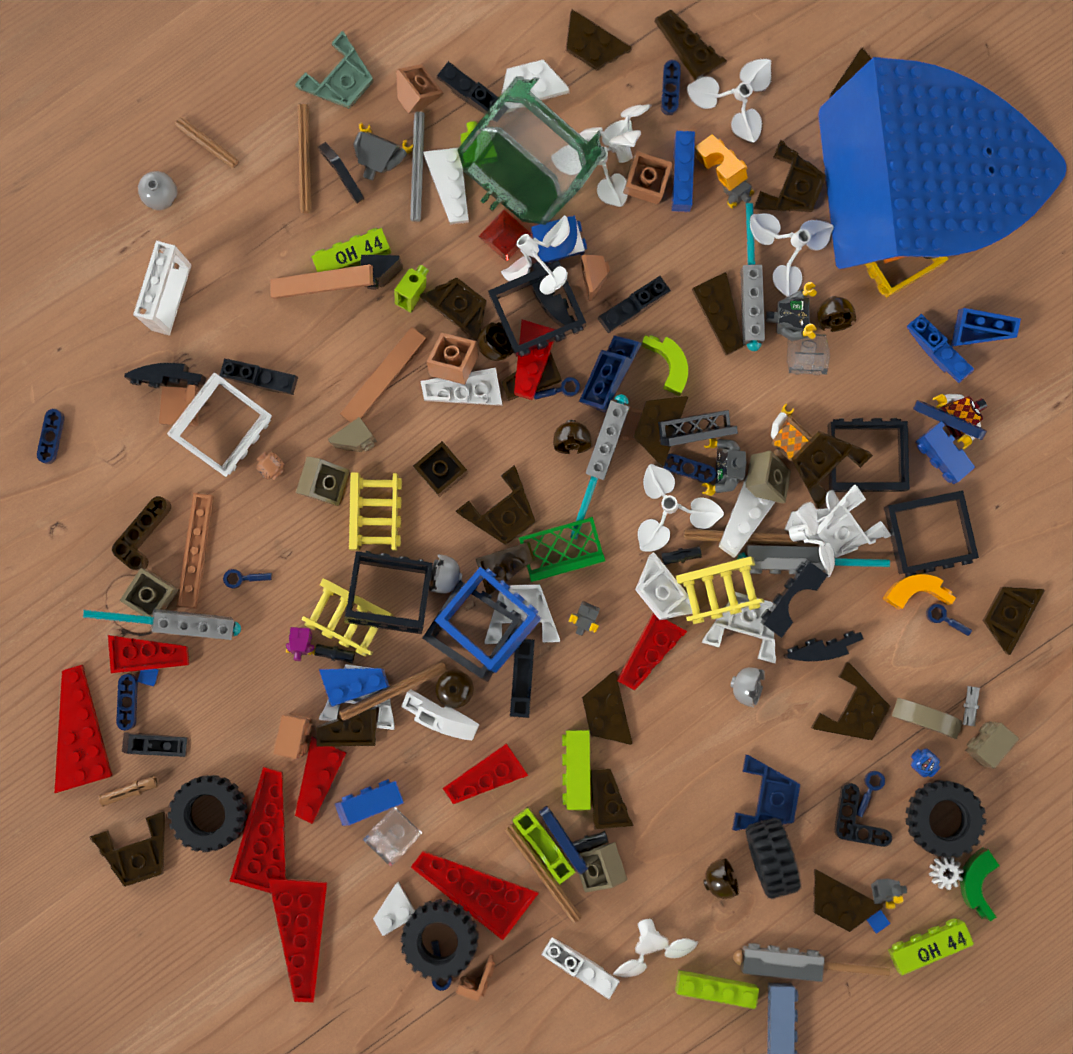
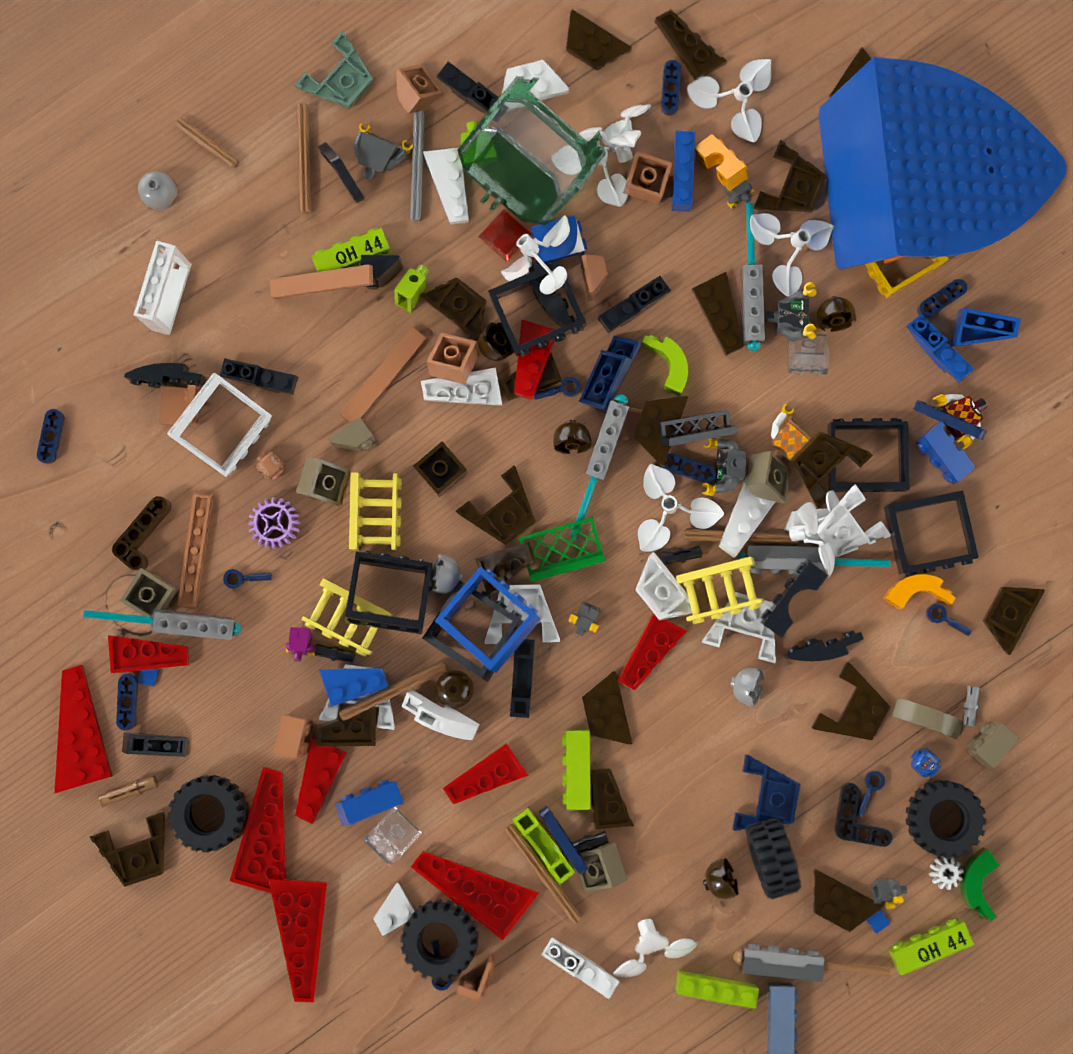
(270, 530): none -> lavender gear
(955, 295): none -> dark blue beam

